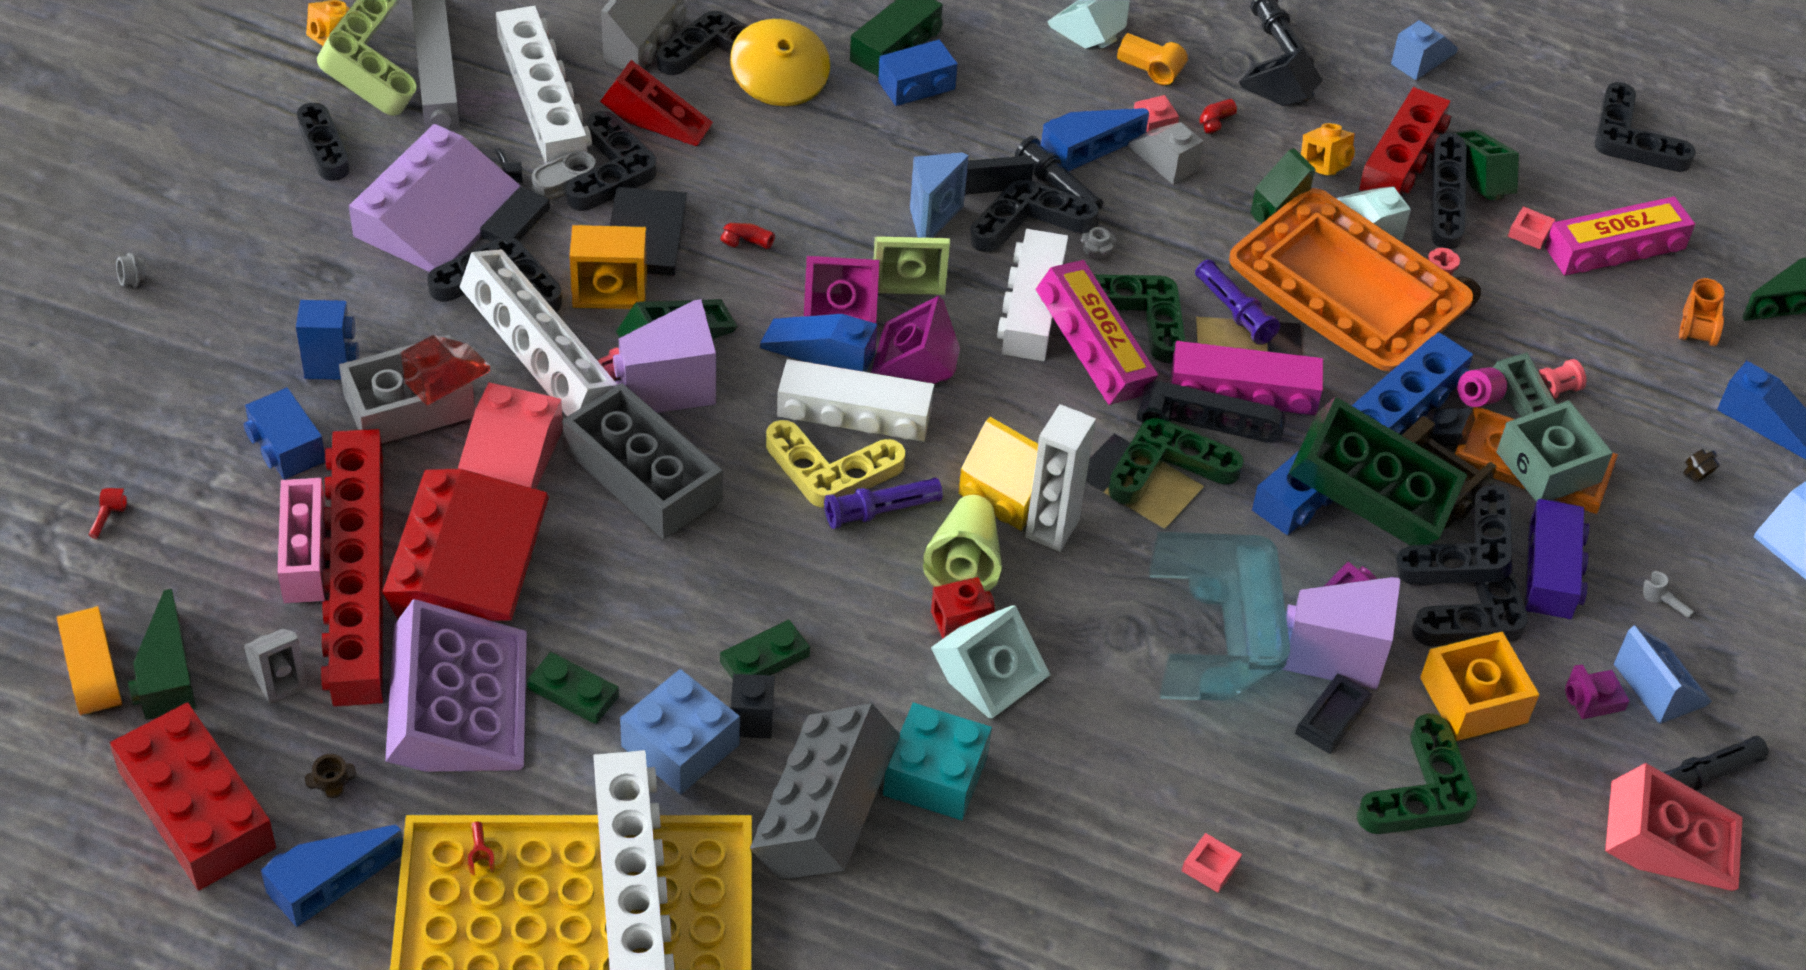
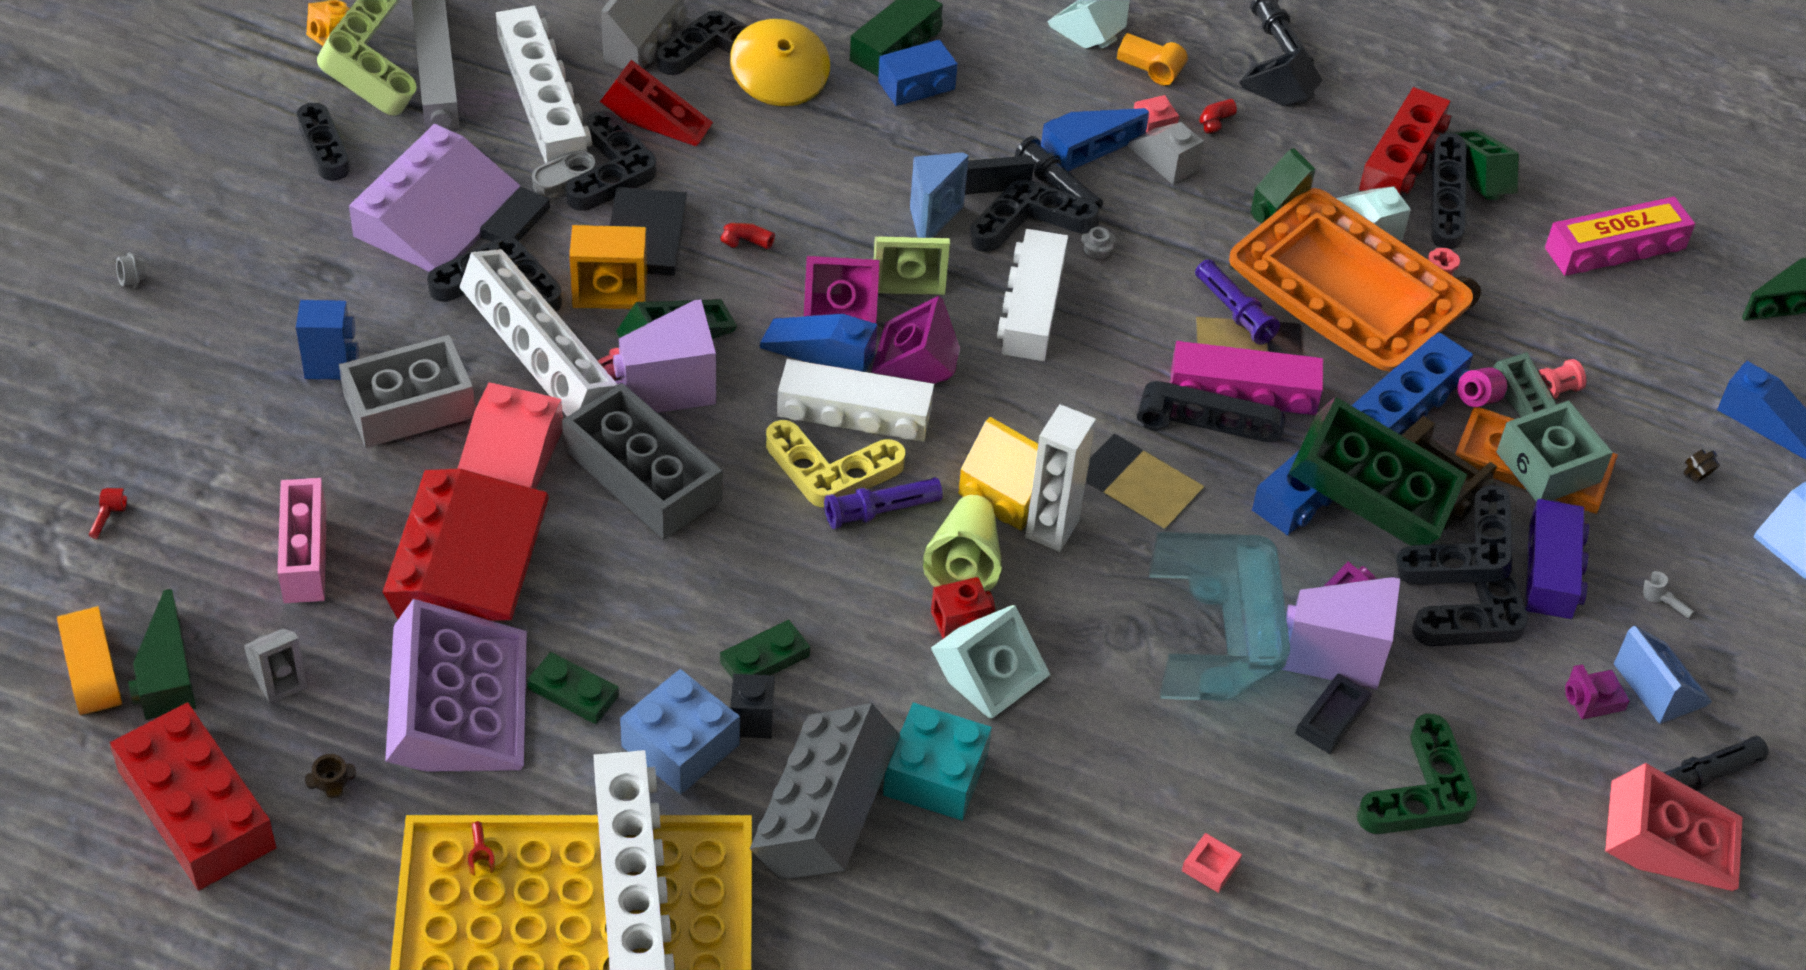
(284, 433): blue brick -> none
(327, 869): blue slope -> none
(355, 569): red brick -> none
(440, 367): clear red slope -> none
(513, 169): black hand -> none
(1096, 331): dark pink brick -> none
(1153, 304): dark green beam -> none
(1161, 450): dark green beam -> none
(1328, 148): light orange brick -> none
(1421, 50): medium blue slope -> none
(1452, 426): black plate -> none
(1479, 686): light orange brick -> none
(1531, 227): coral plate -> none
(1614, 135): black beam -> none
(1703, 312): orange piece -> none

